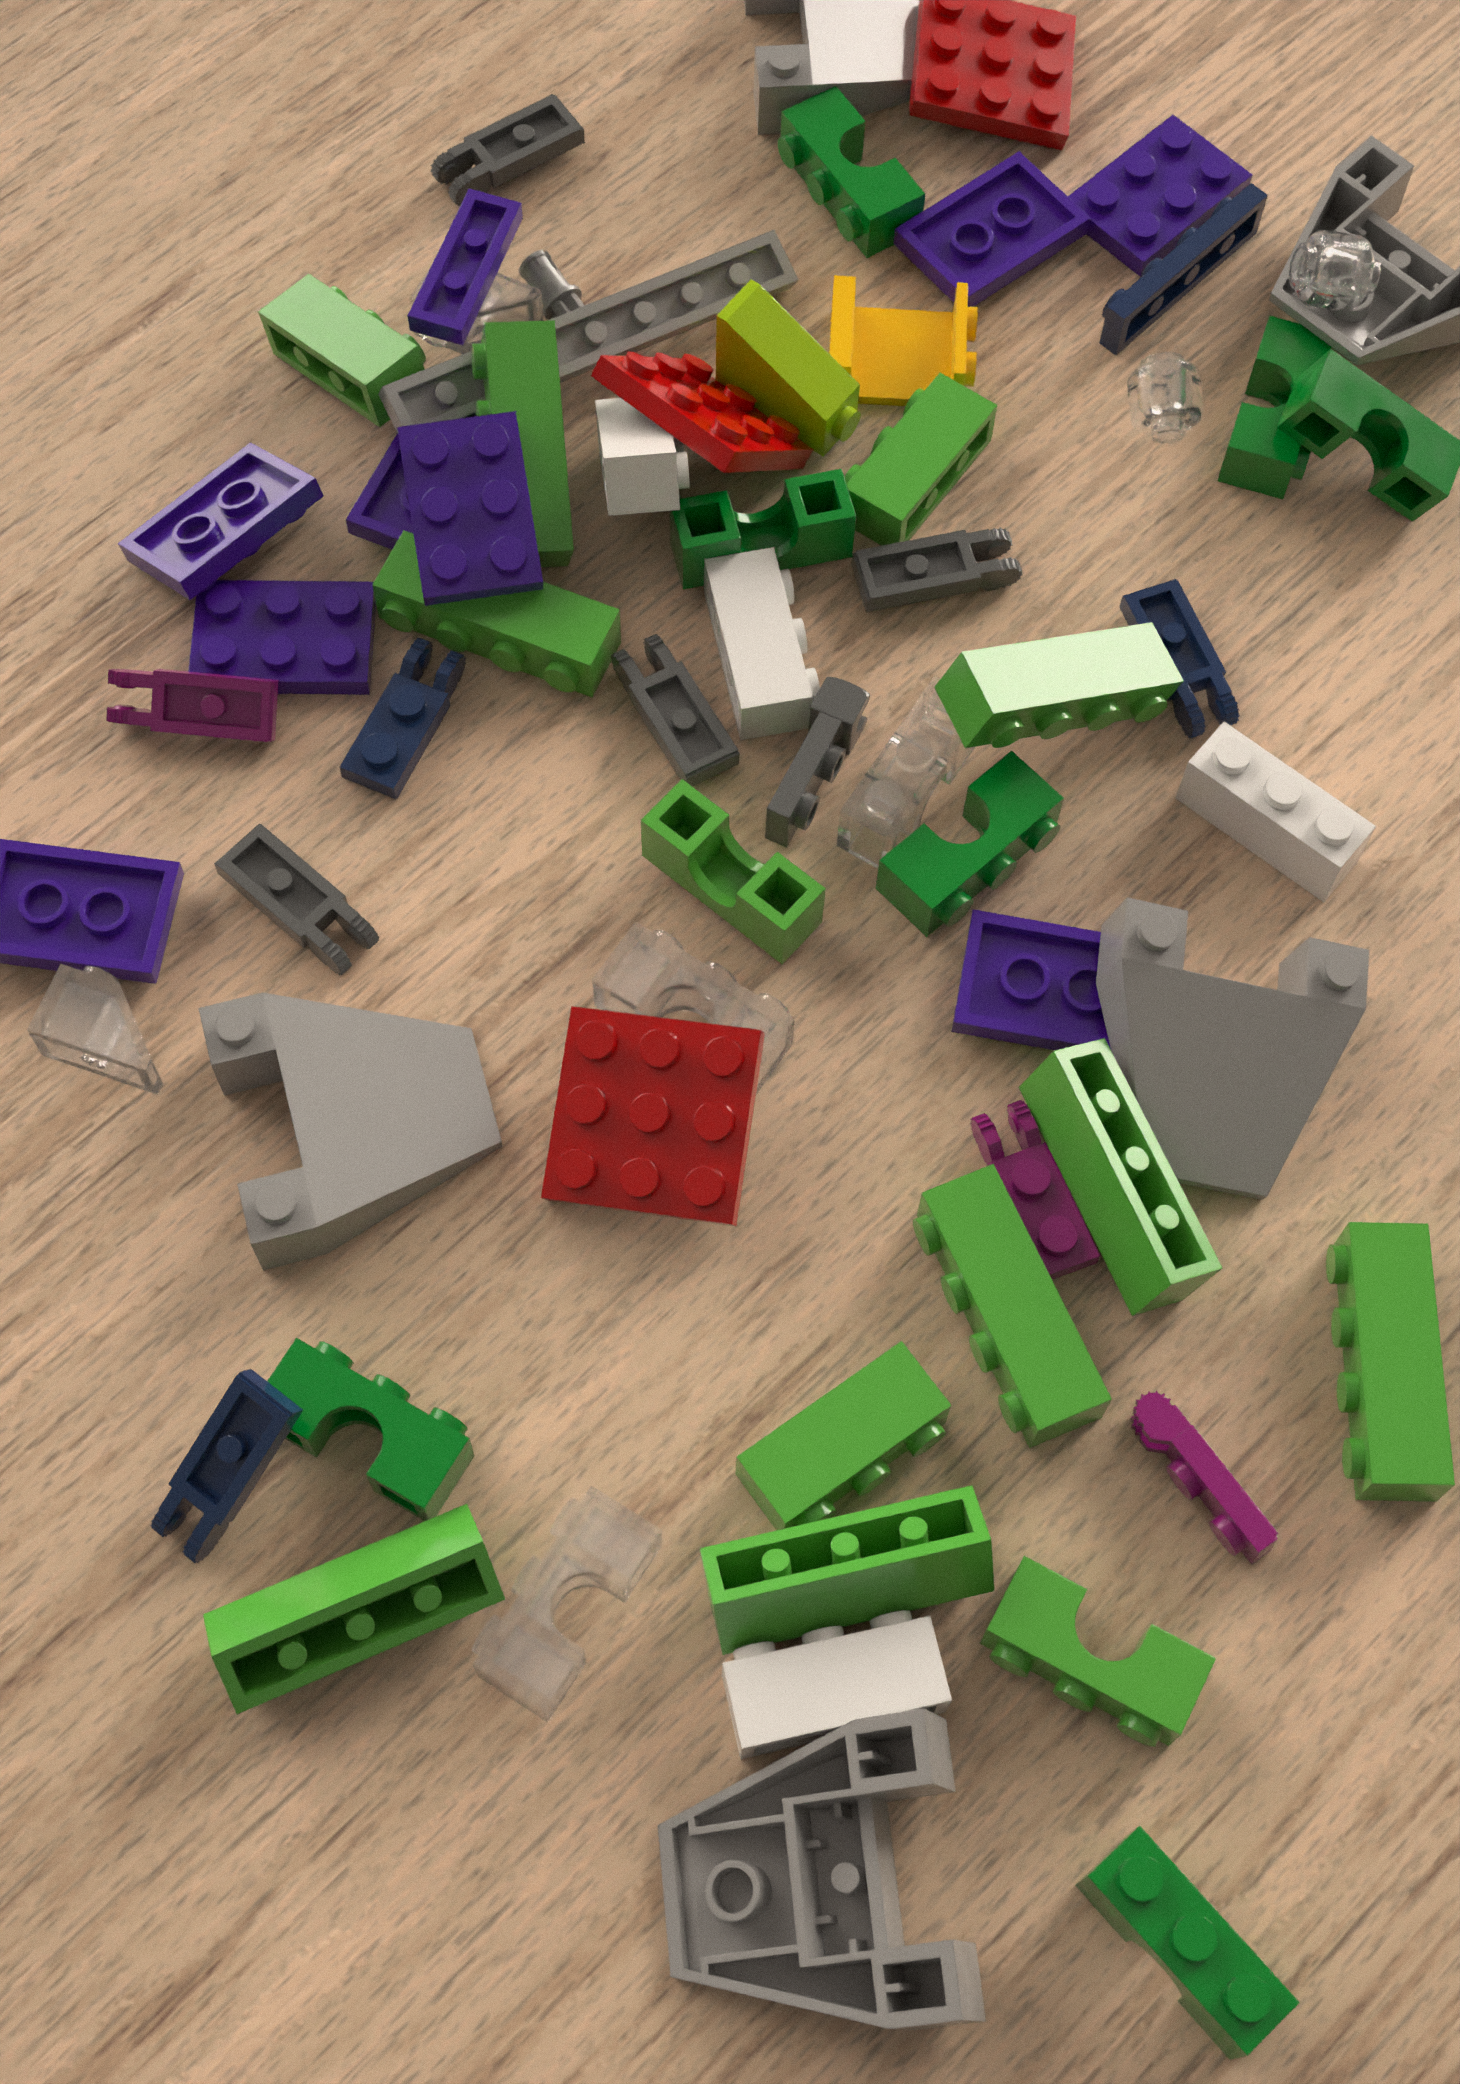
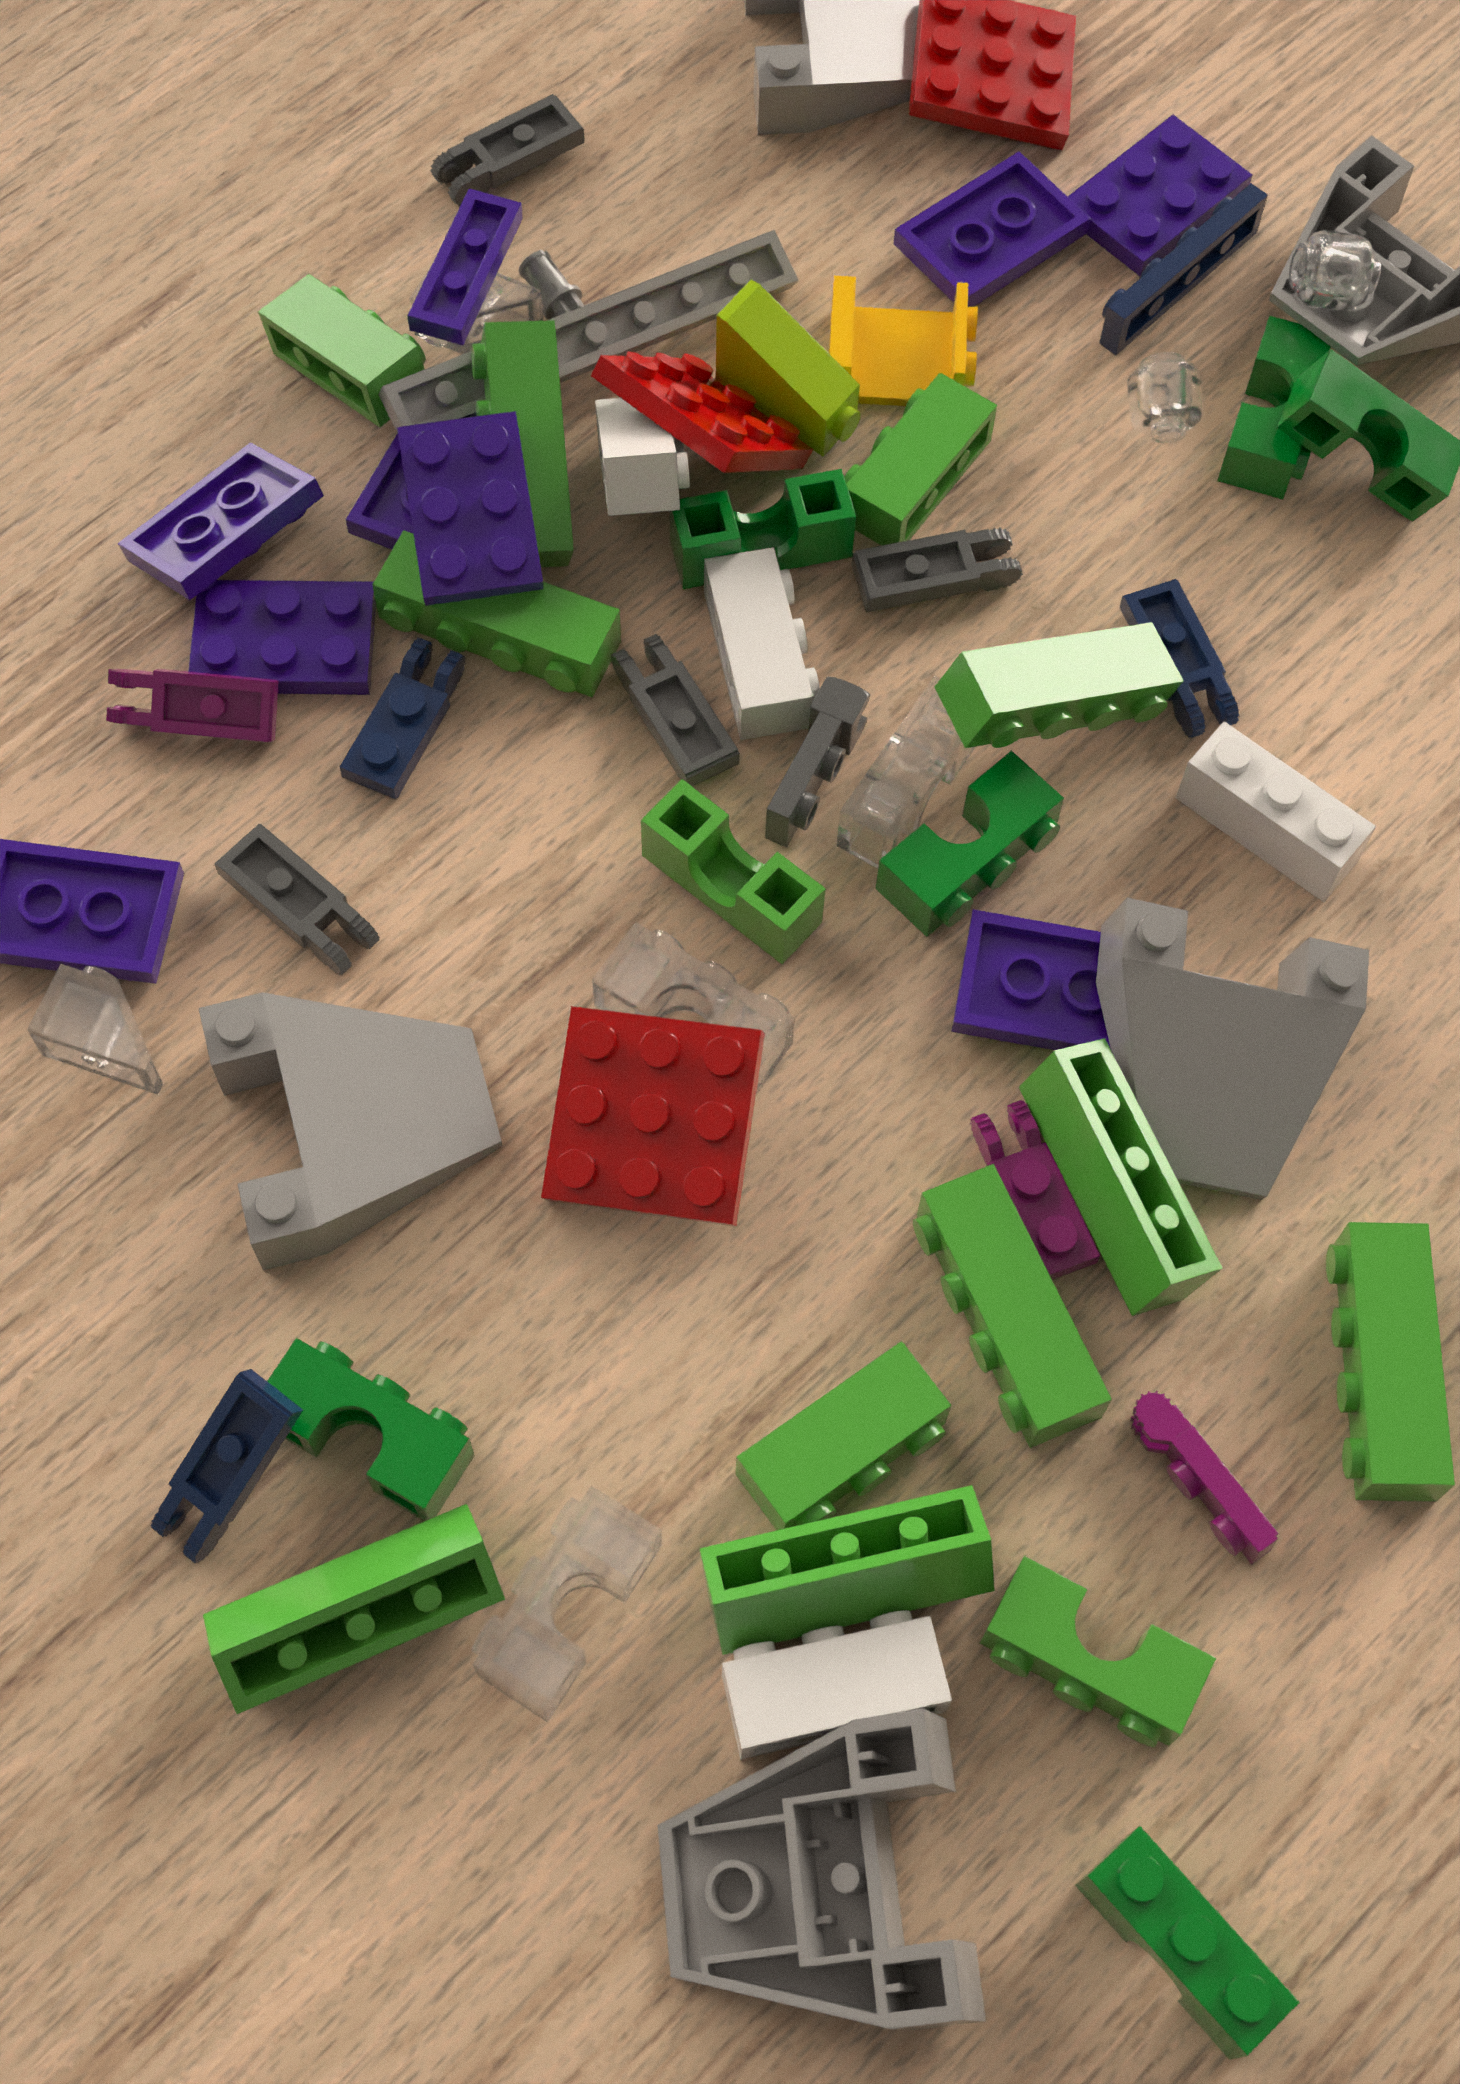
(823, 144): green arch -> none

